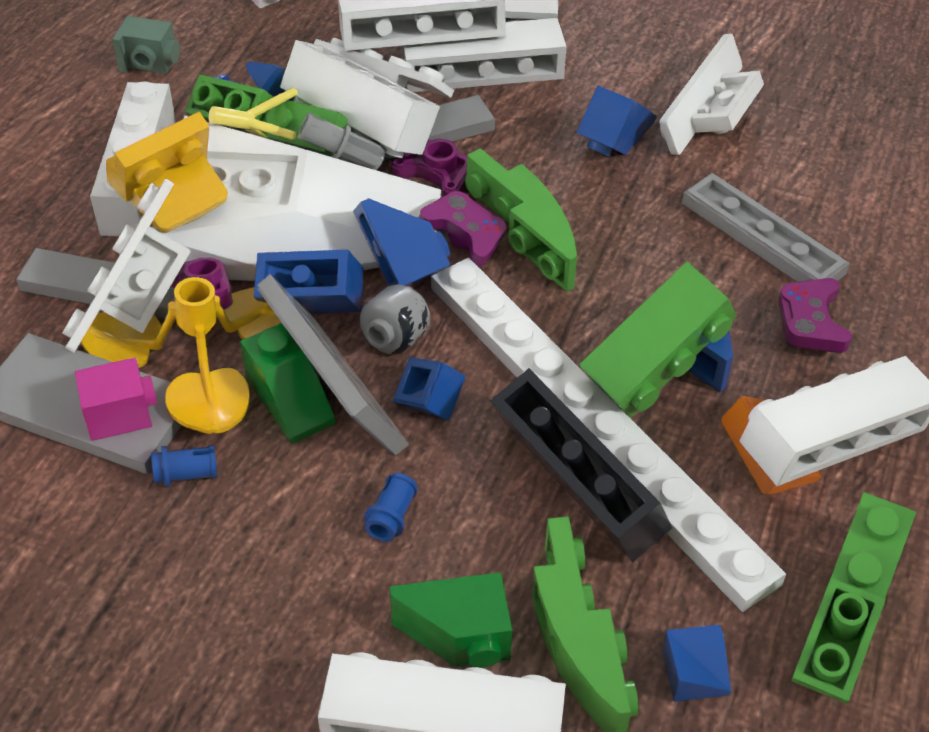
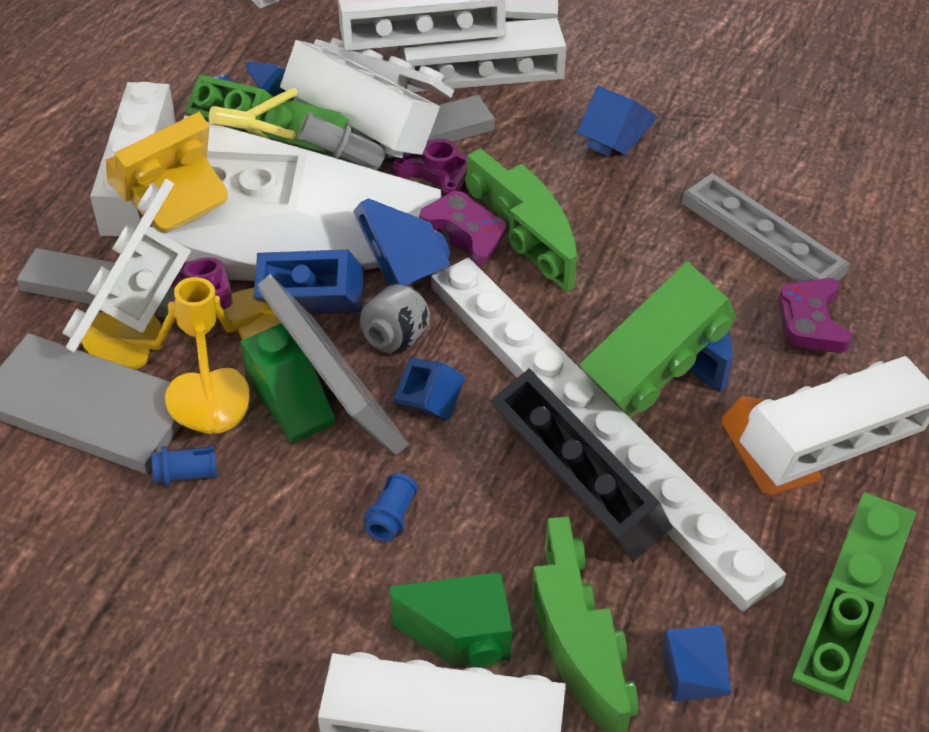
(115, 398): dark pink brick -> none
(145, 45): sand green brick -> none
(711, 98): white bracket -> none

